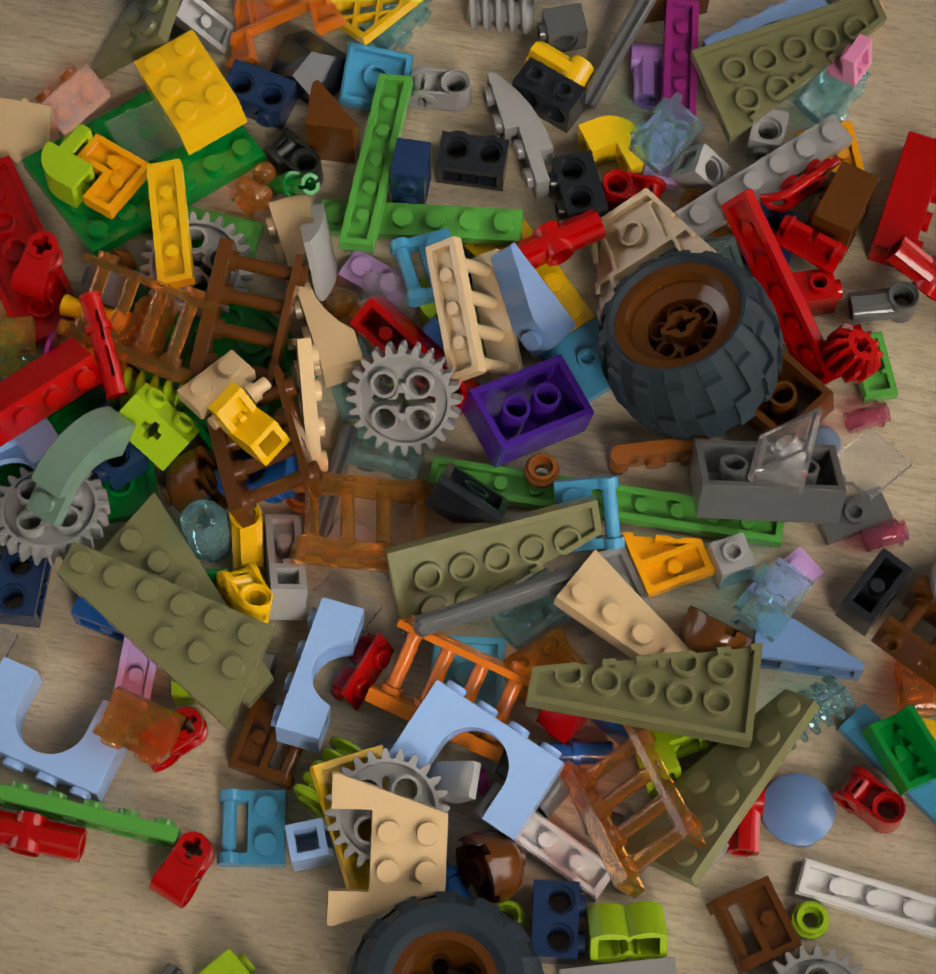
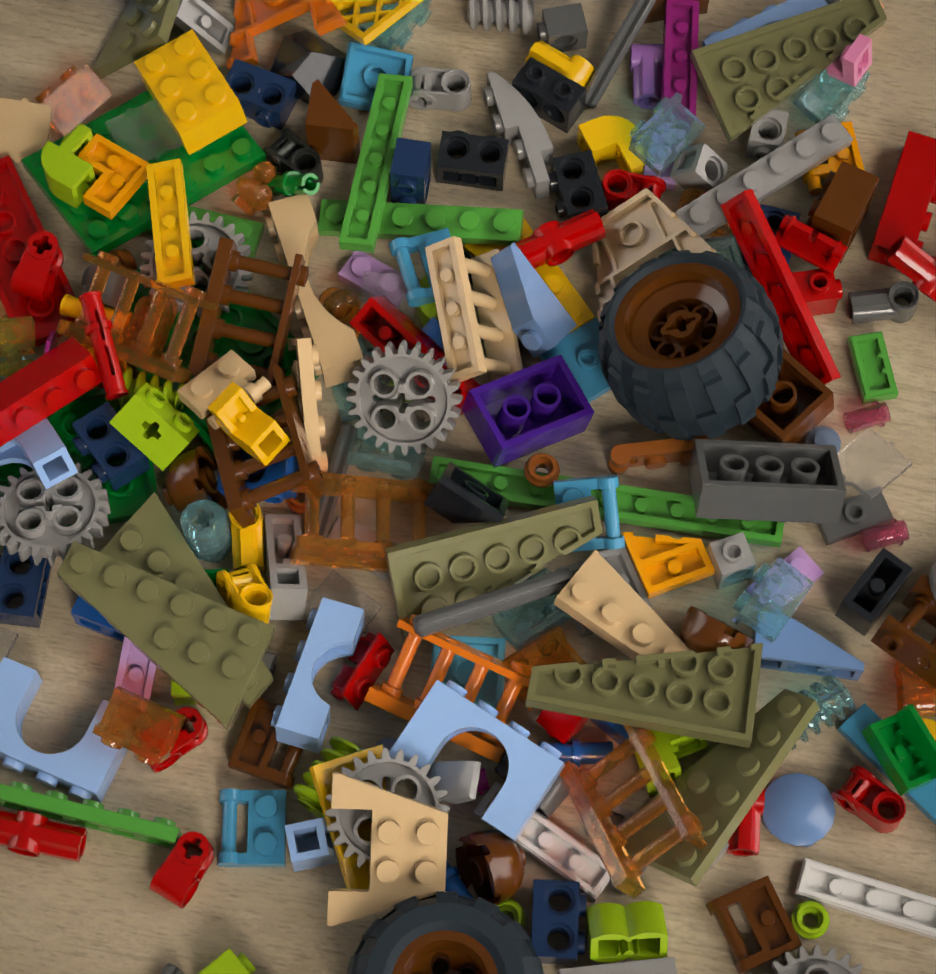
(72, 457): sand green arch -> none
(320, 252): light grey slope -> none
(786, 453): clear slope -> none
(792, 185): red piece -> none
(852, 353): red gear -> none

